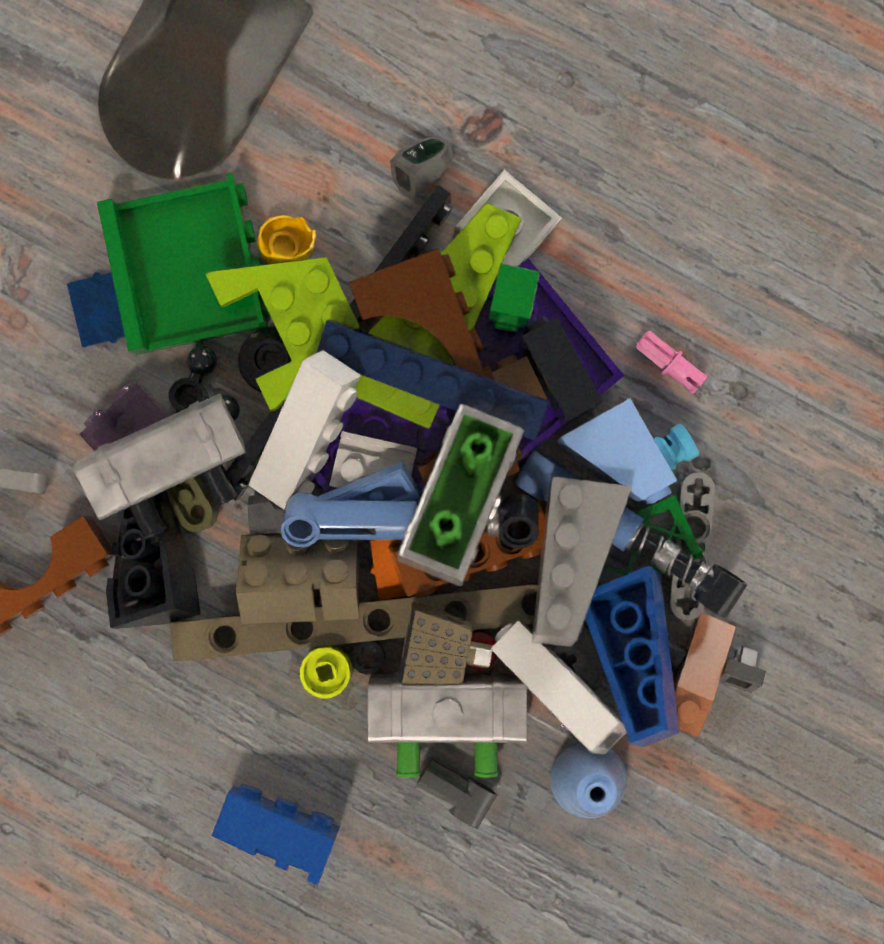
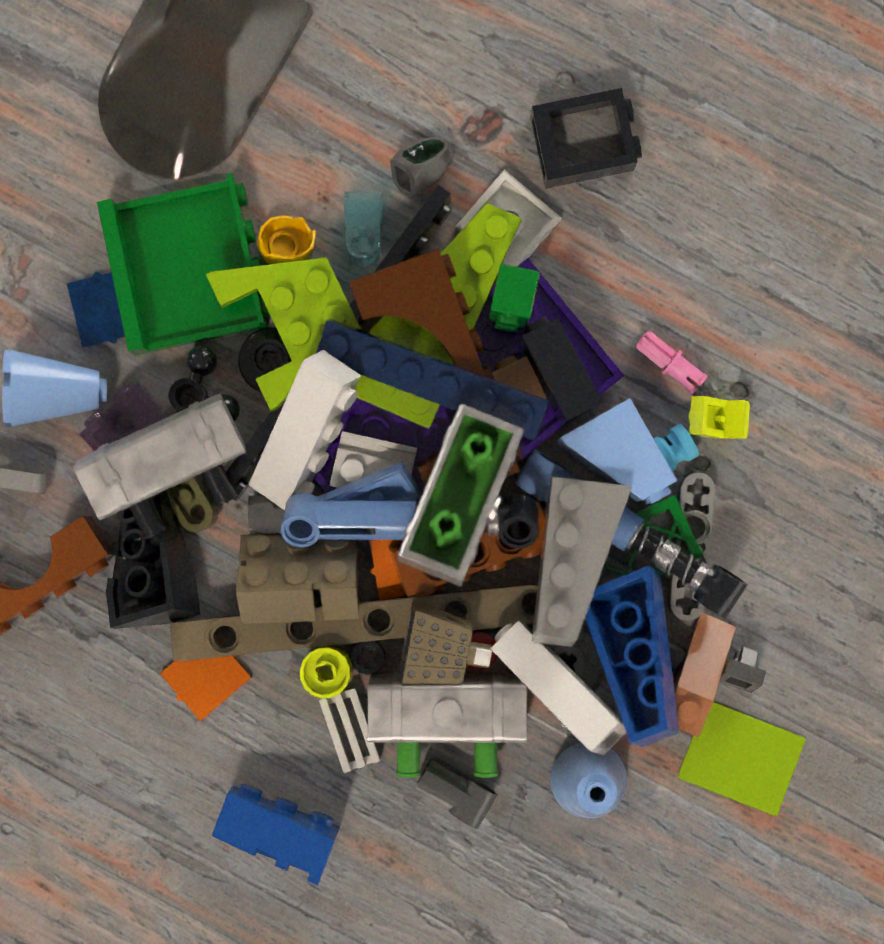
(47, 389): none -> light blue cone
(205, 682): none -> orange piece
(359, 761): none -> white tile
(363, 221): none -> clear light blue piece
(556, 176): none -> black window
(719, 418): none -> neon yellow bracket
(742, 759): none -> lime sticker

